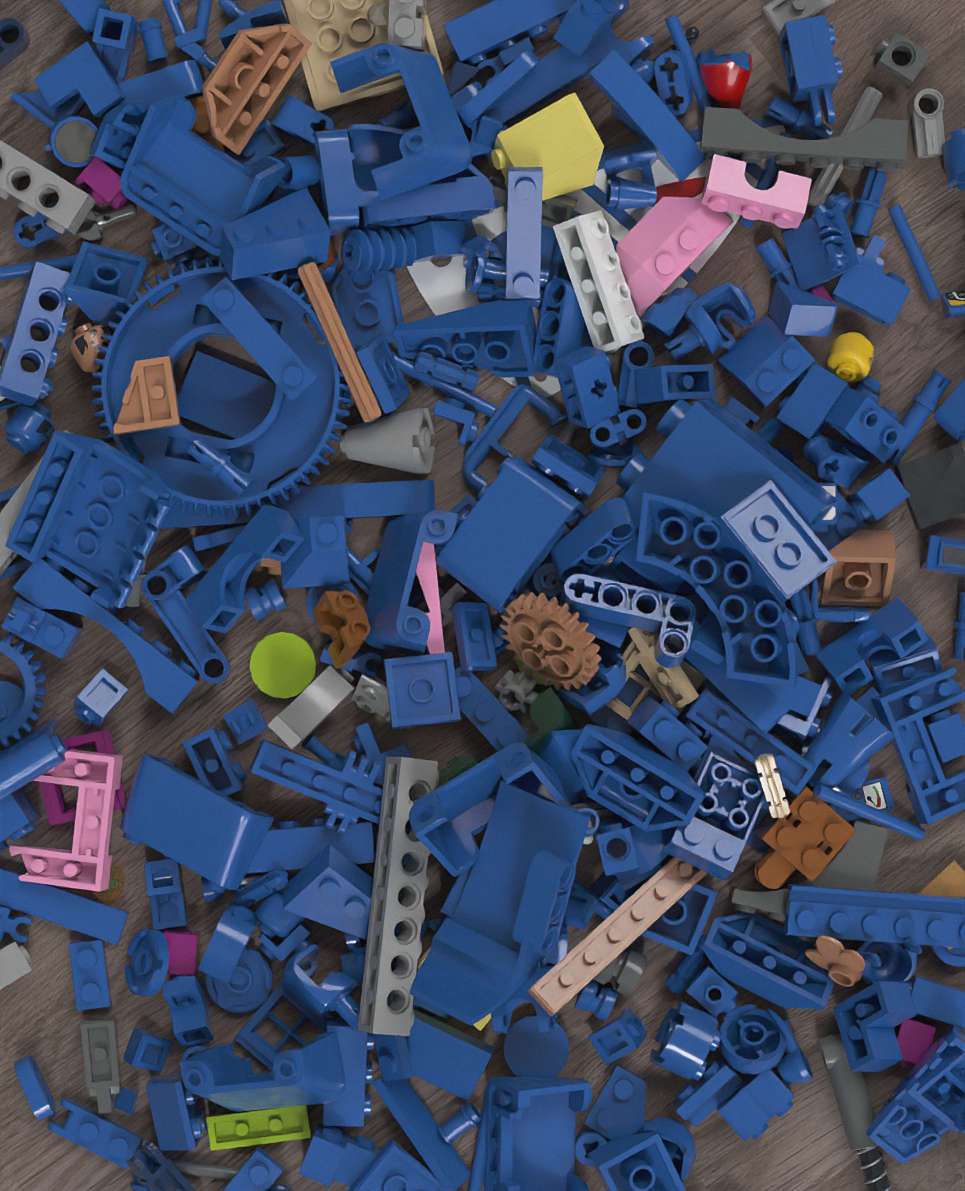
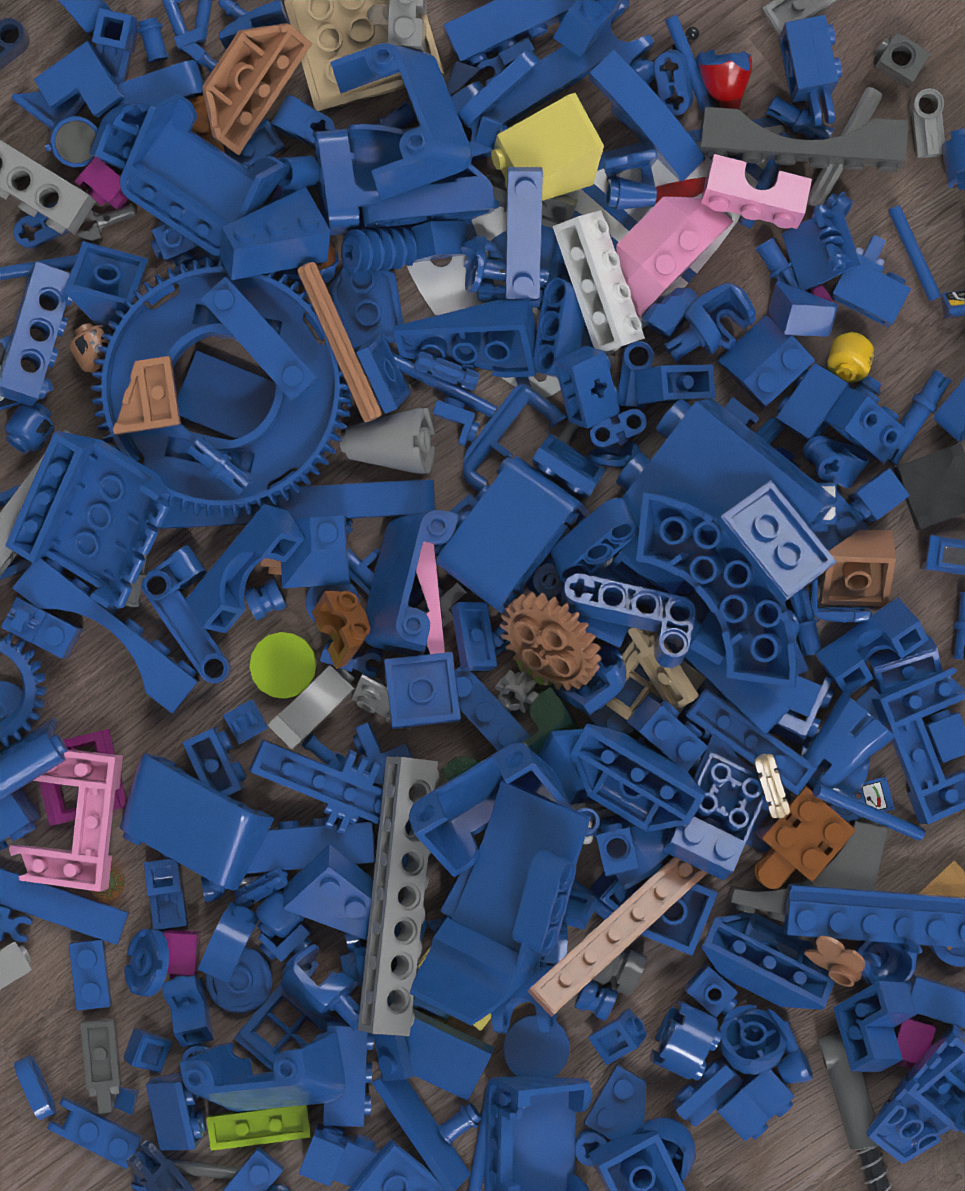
(99, 698): bracket -> none
(217, 539): blue plate -> none
(686, 968): blue axle -> none
(868, 203): blue axle -> none

